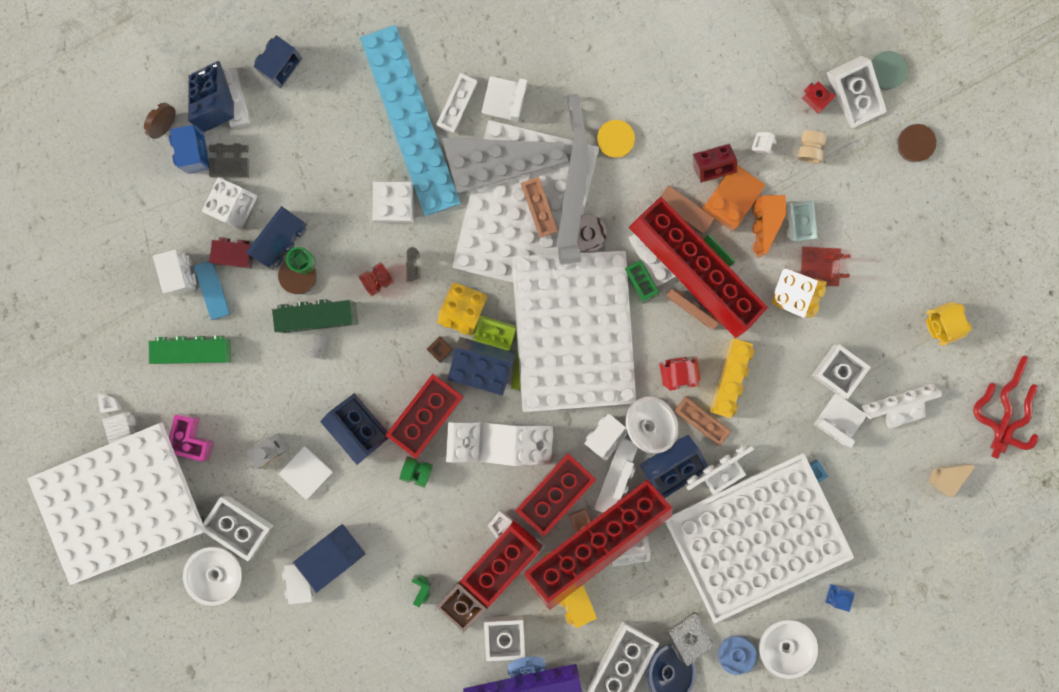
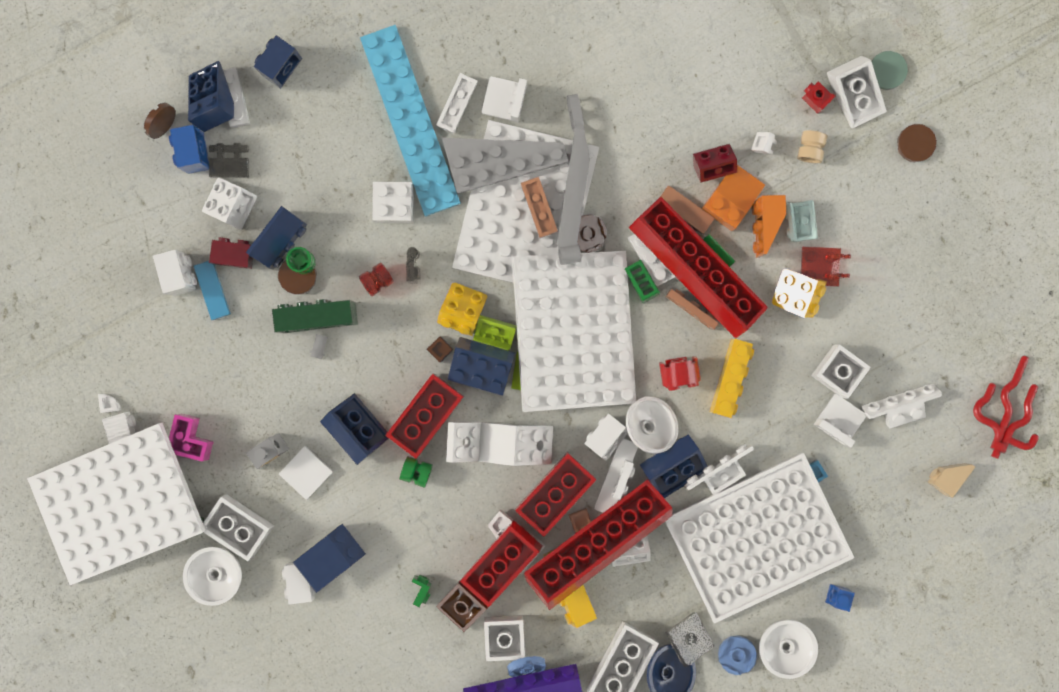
(189, 351): green brick -> none
(615, 138): yellow tile -> none
(702, 421): nougat tile -> none
(948, 323): yellow brick -> none

